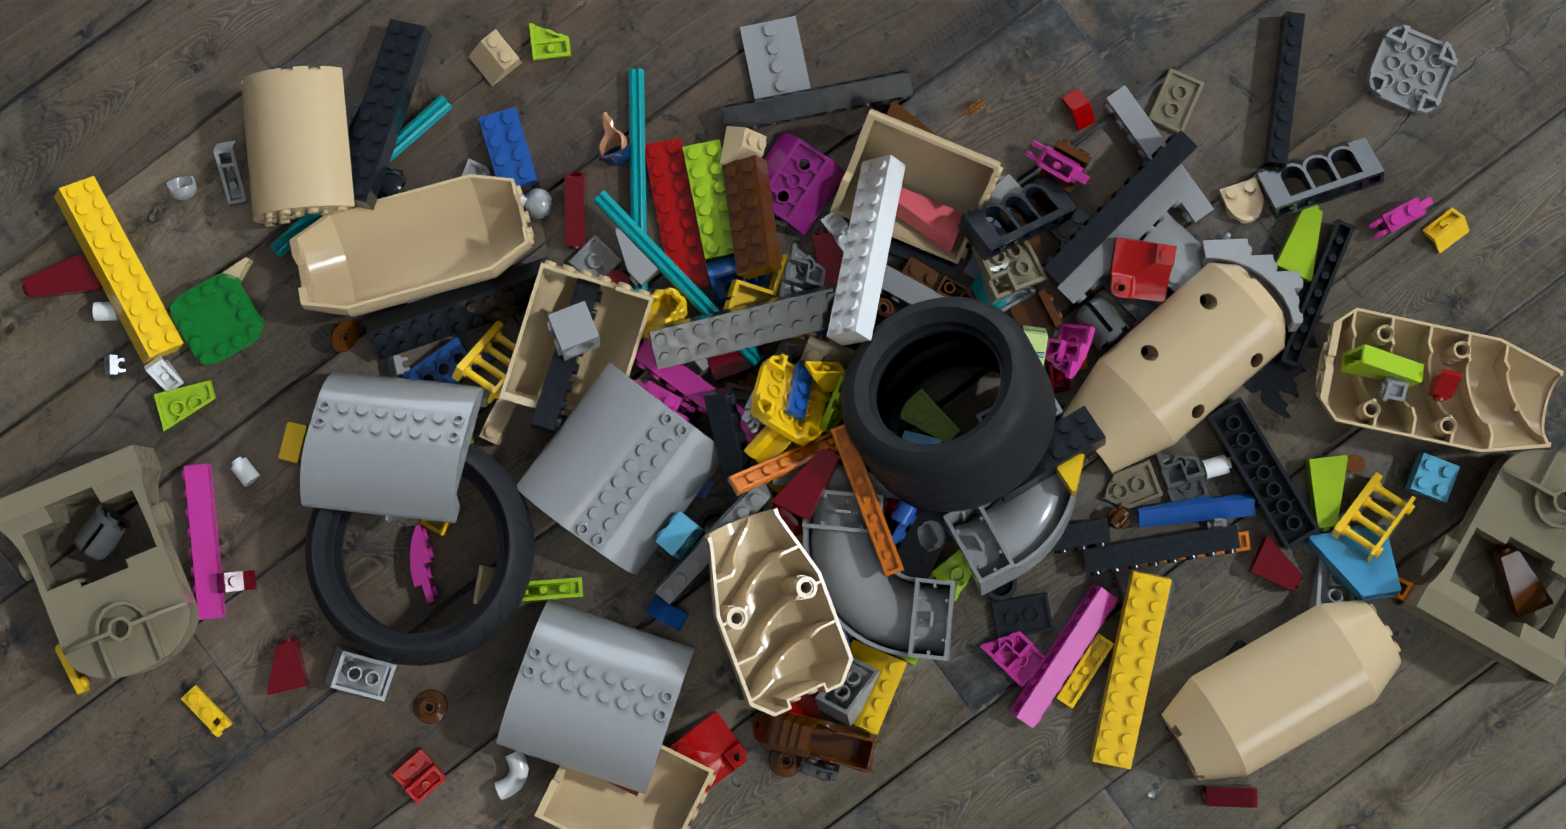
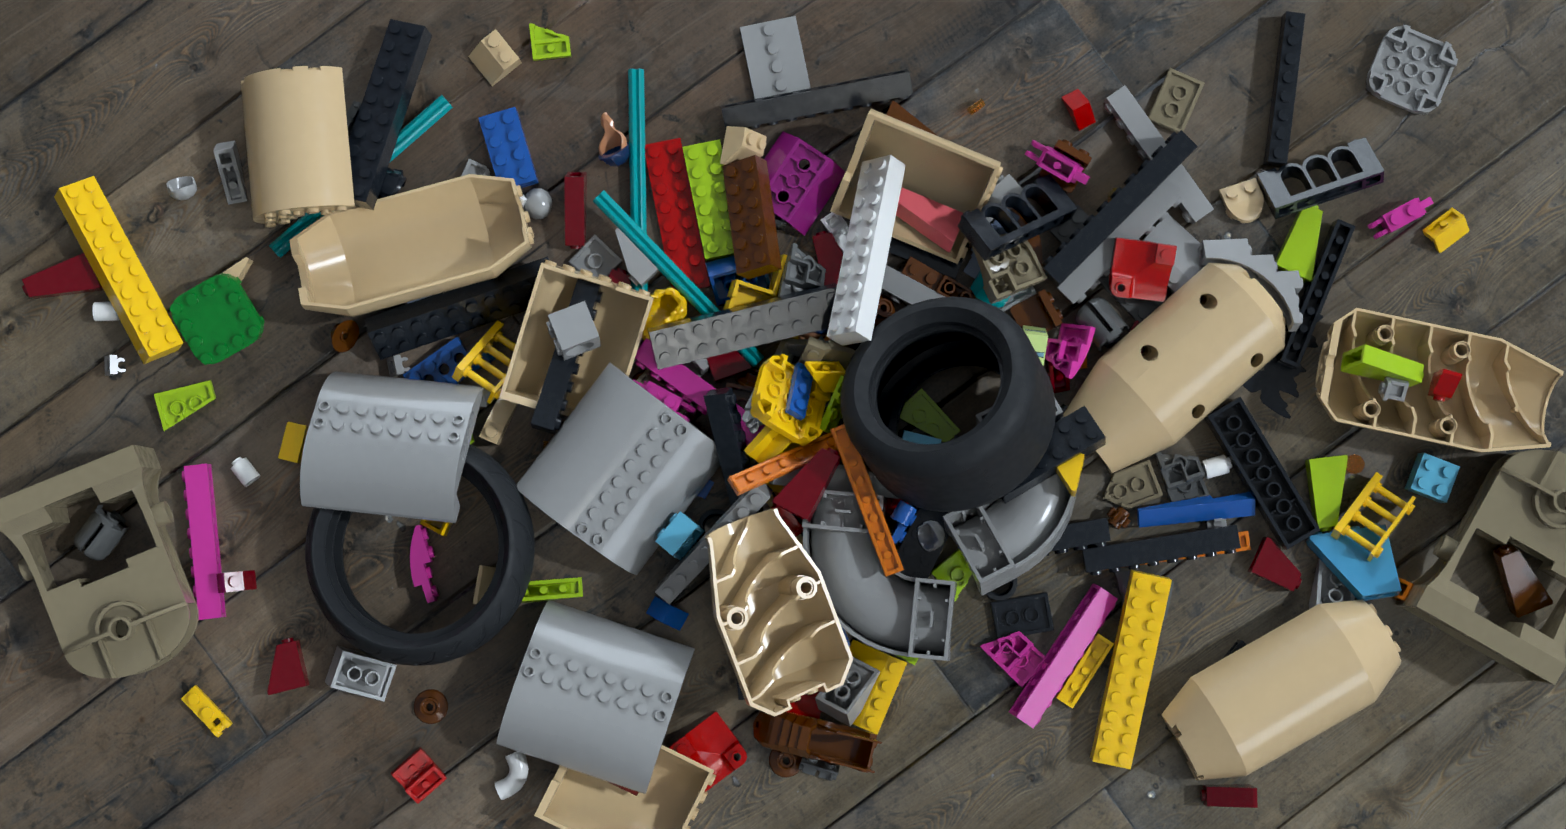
(78, 680): yellow plate -> none
(163, 373): white slope -> none

